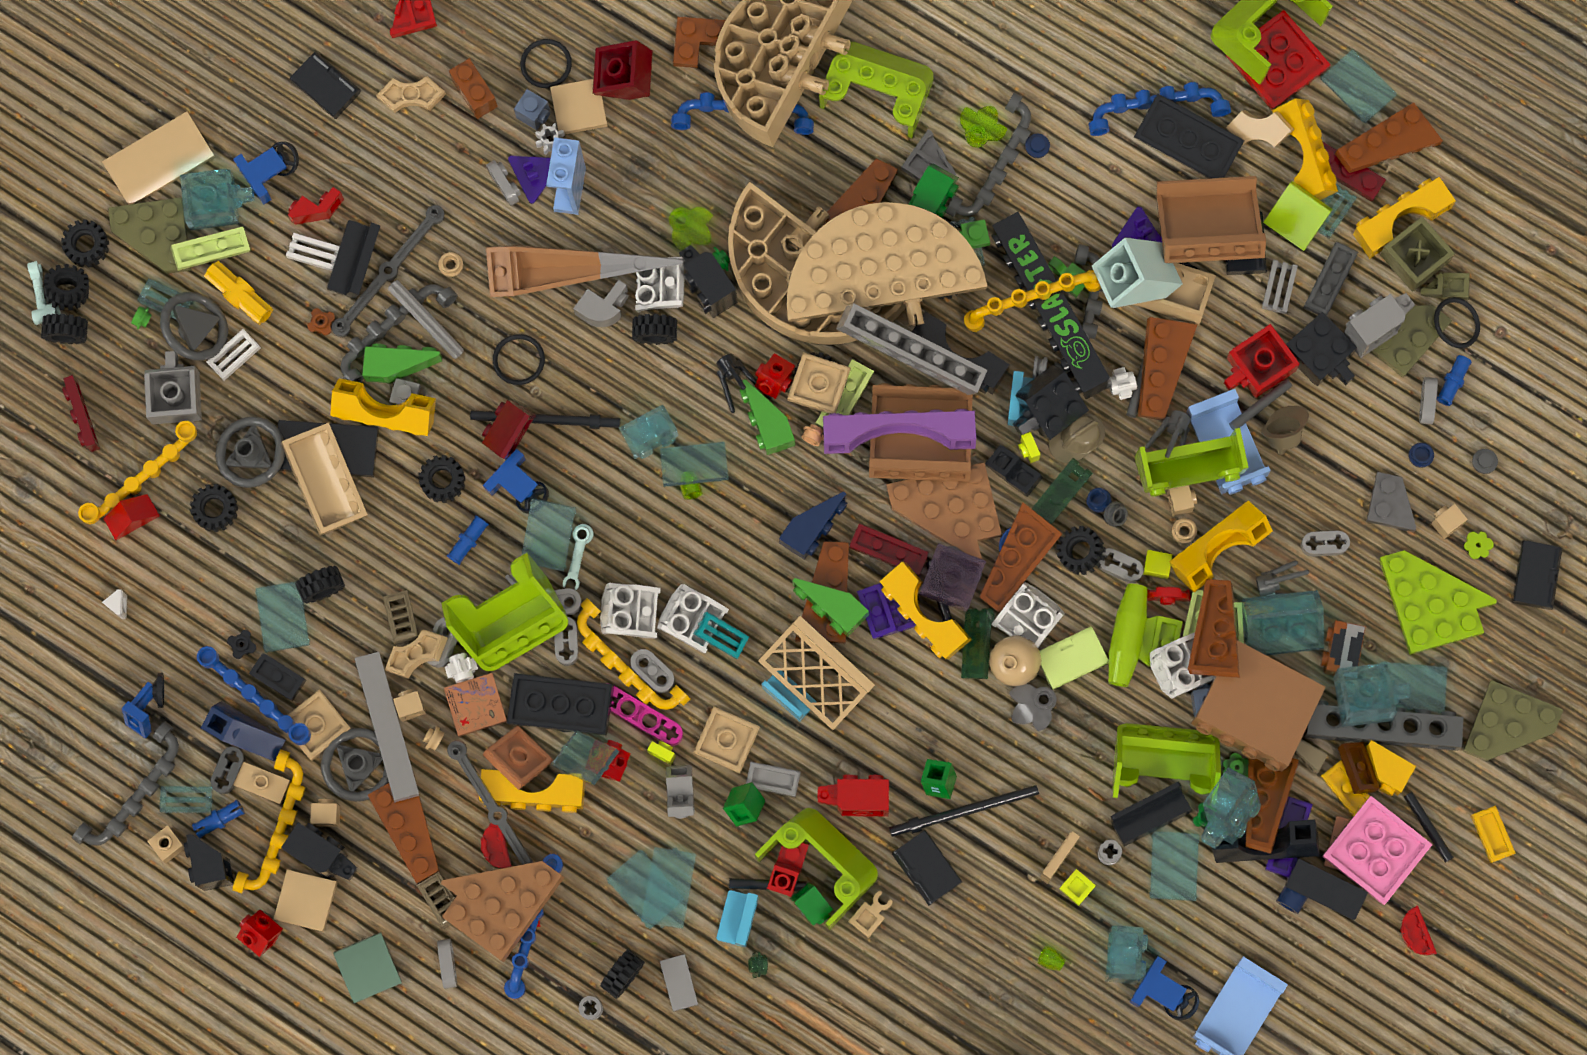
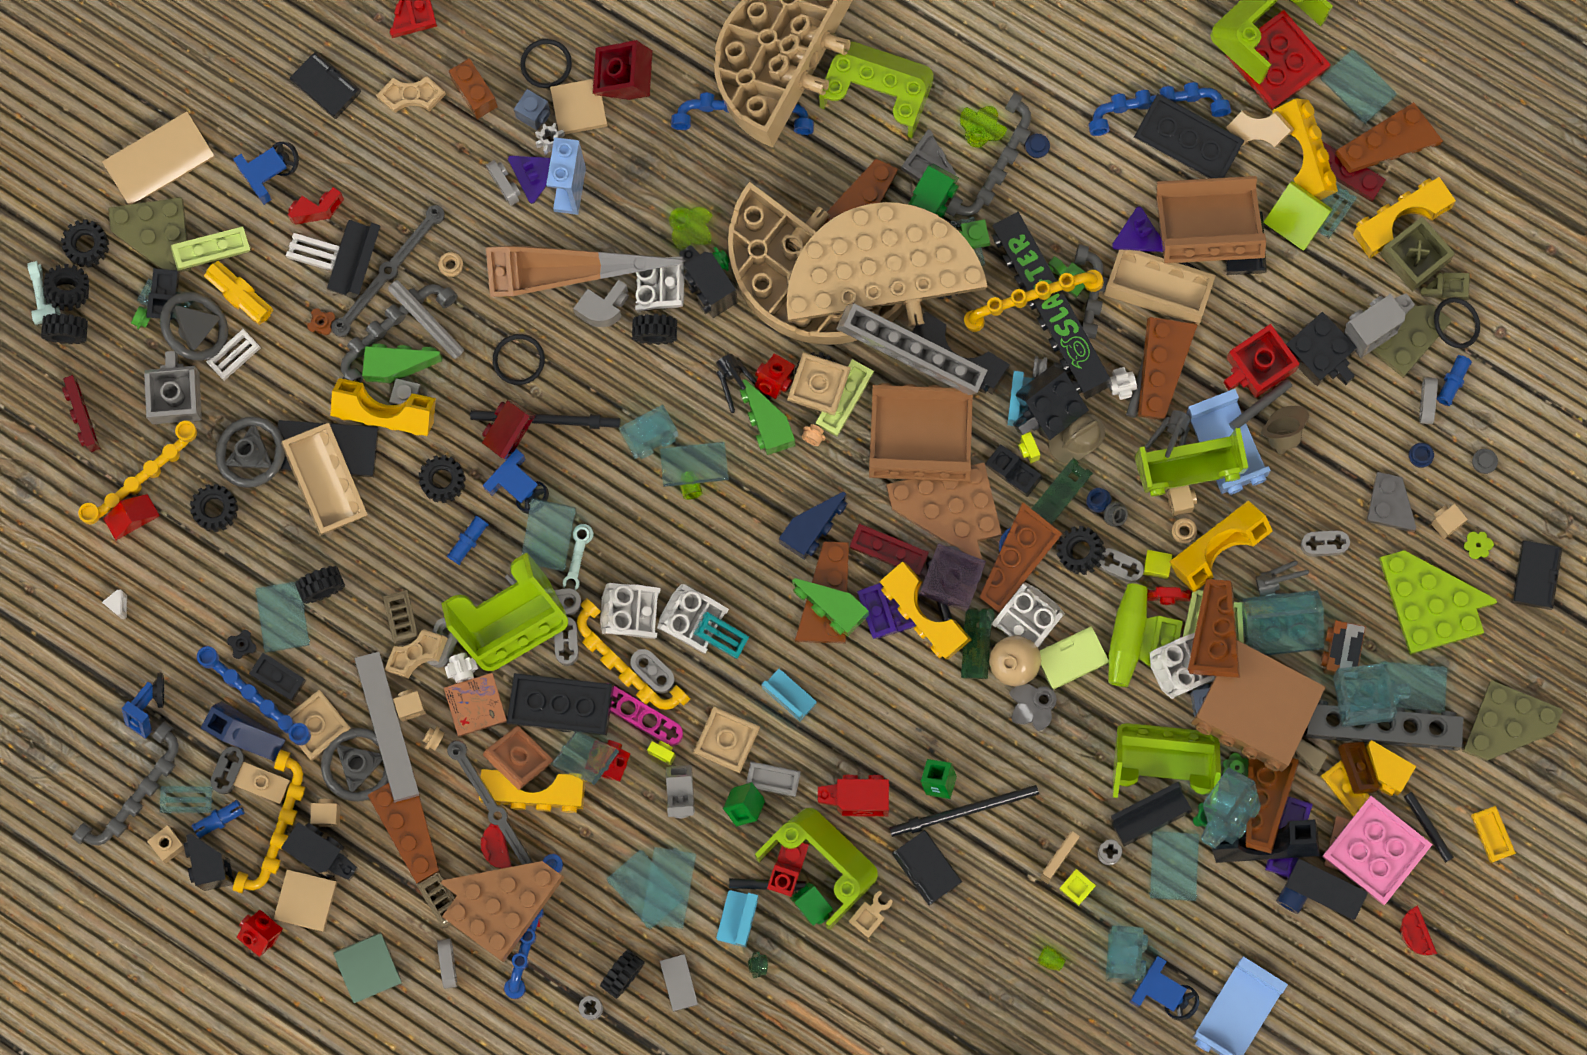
(163, 288): none -> black slope
(212, 198): clear light blue hinge -> none
(692, 34): dark orange plate -> none
(830, 655): tan fence -> none
(847, 432): medium lavender arch -> none
(1135, 273): light aqua slope -> none
(1284, 267): light grey tile -> none
(1331, 279): dark grey tile -> none

